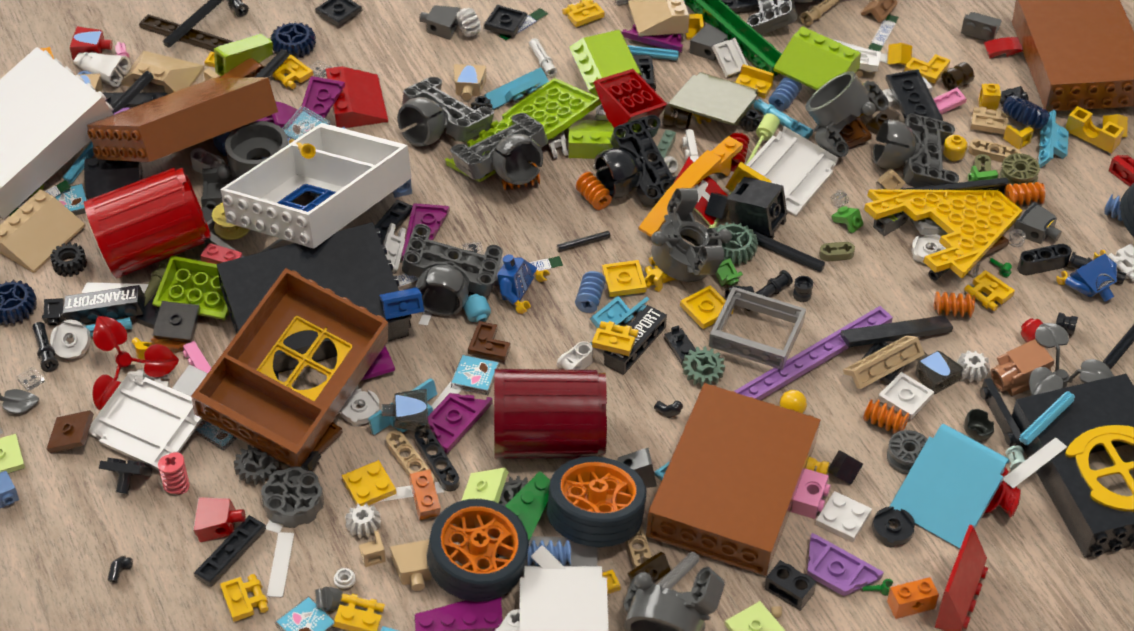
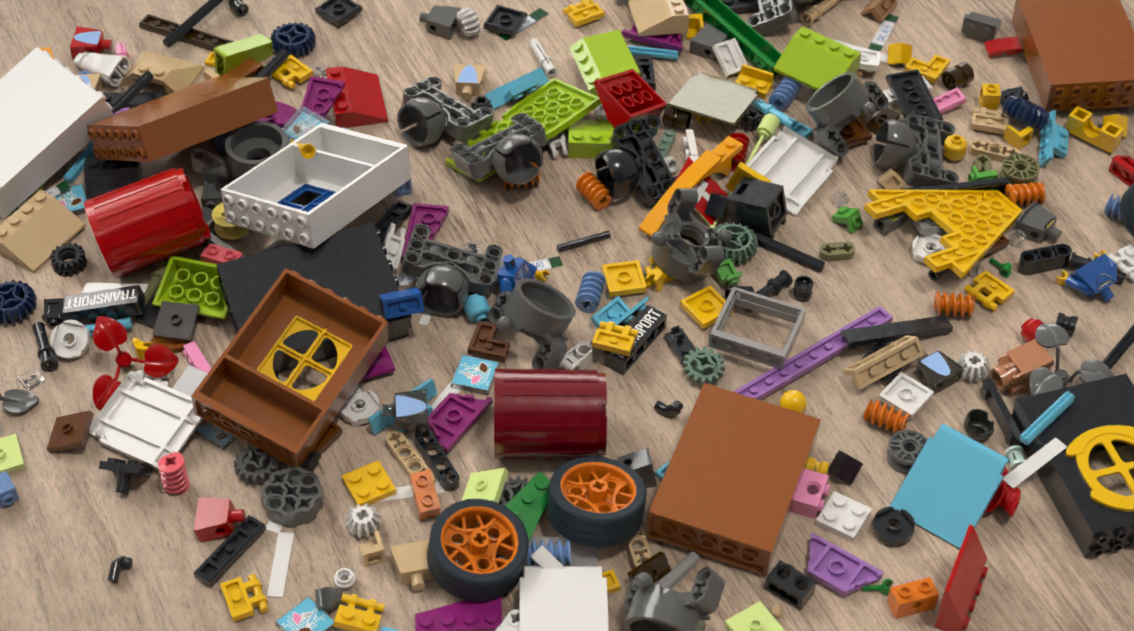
(538, 313): none -> dark grey piece

